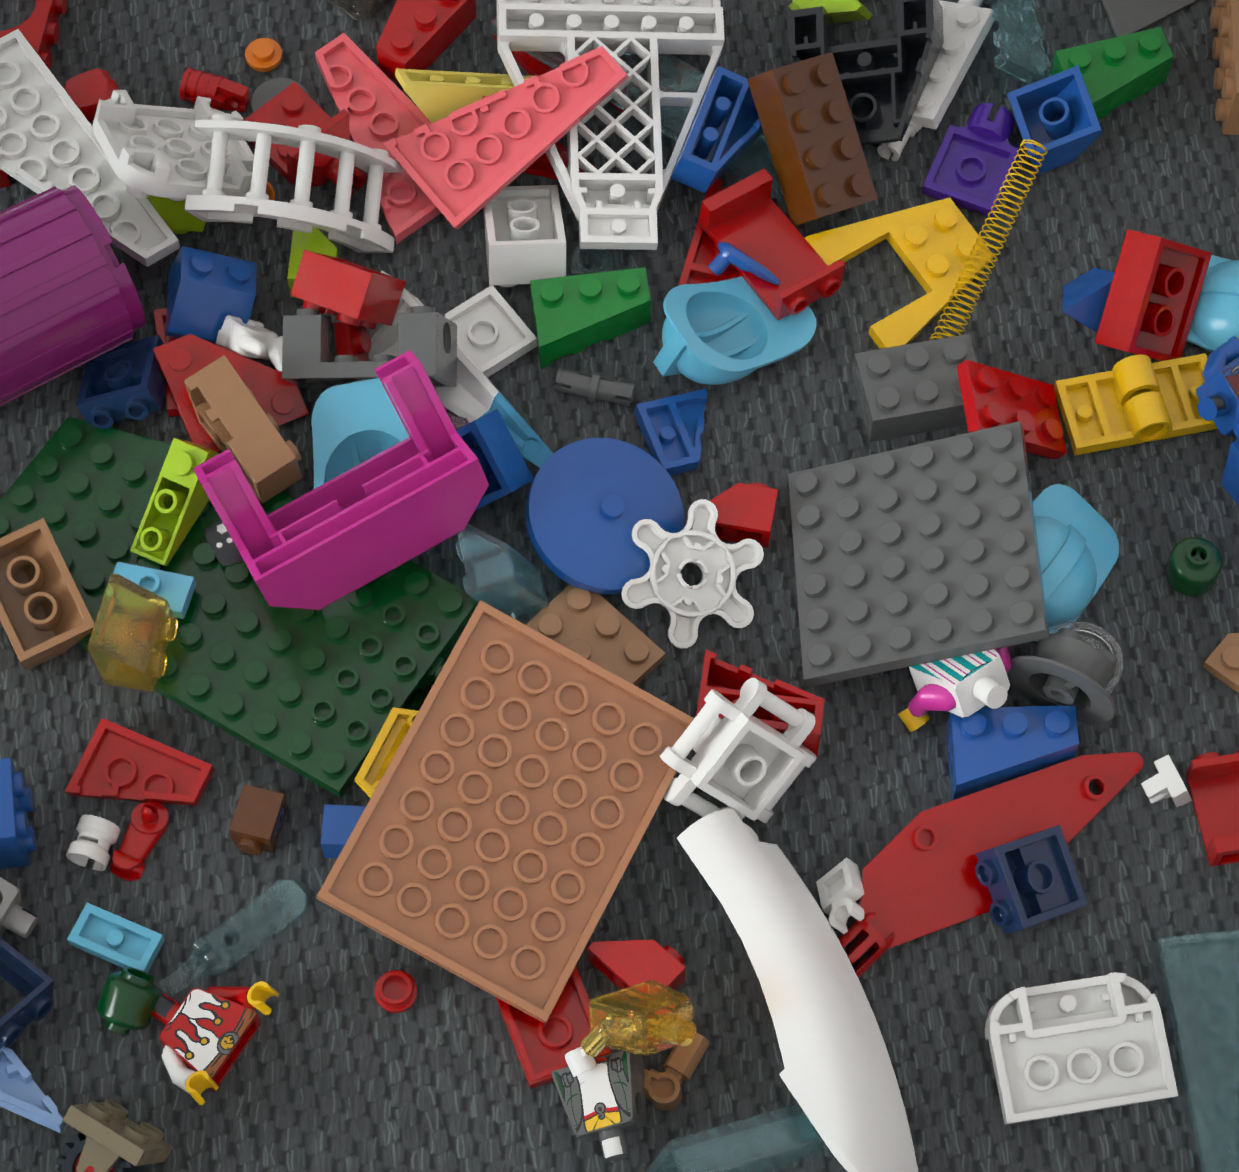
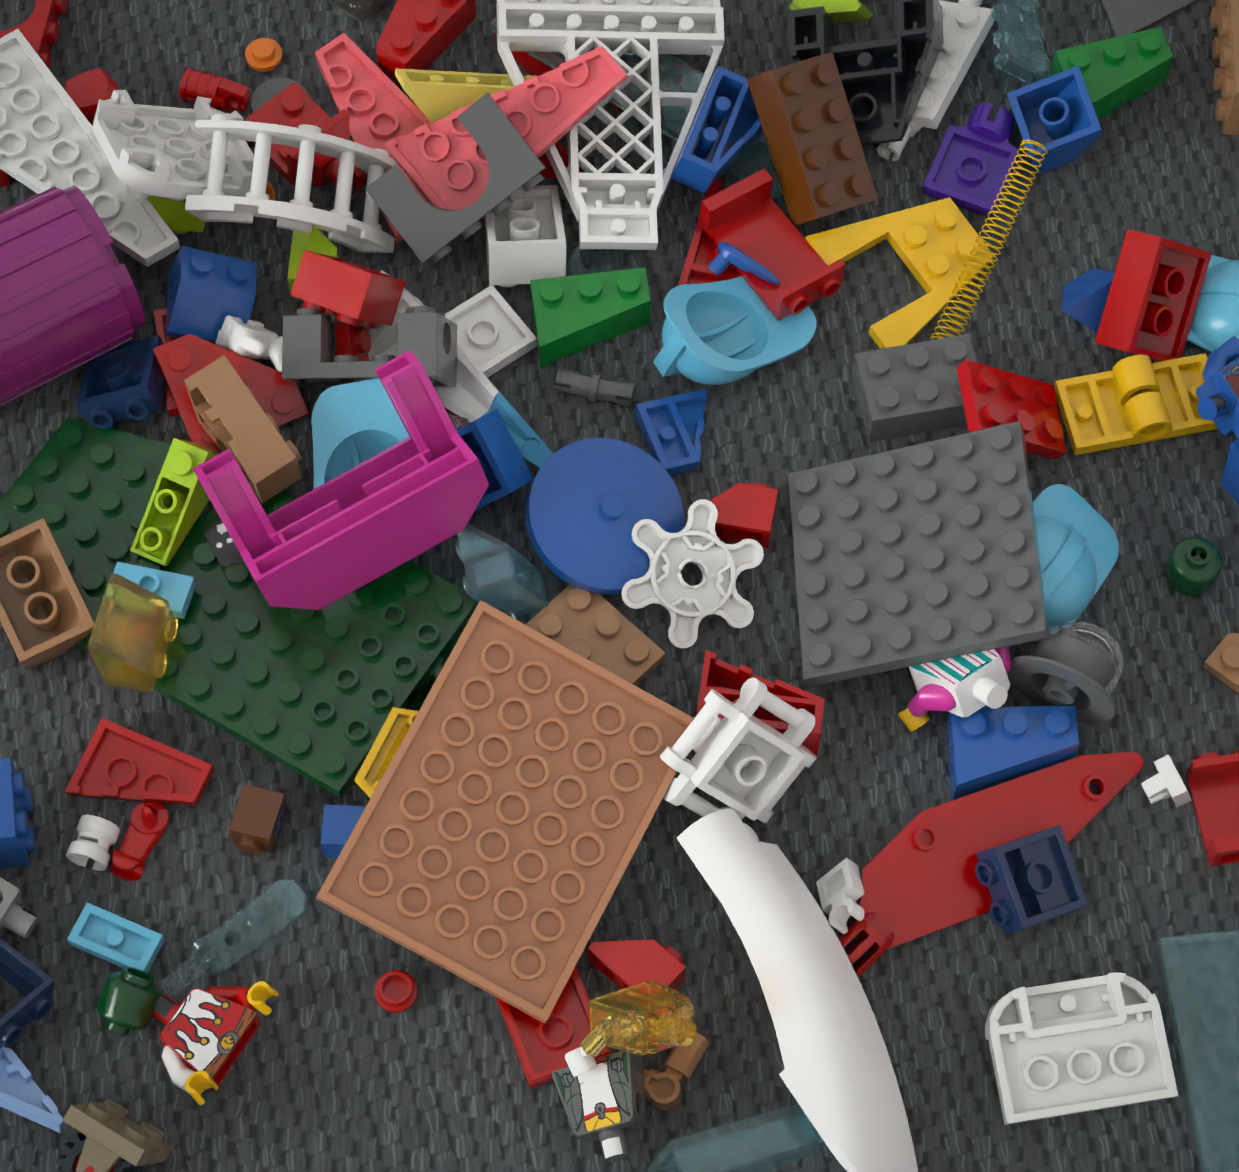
(431, 228): none -> dark grey arch

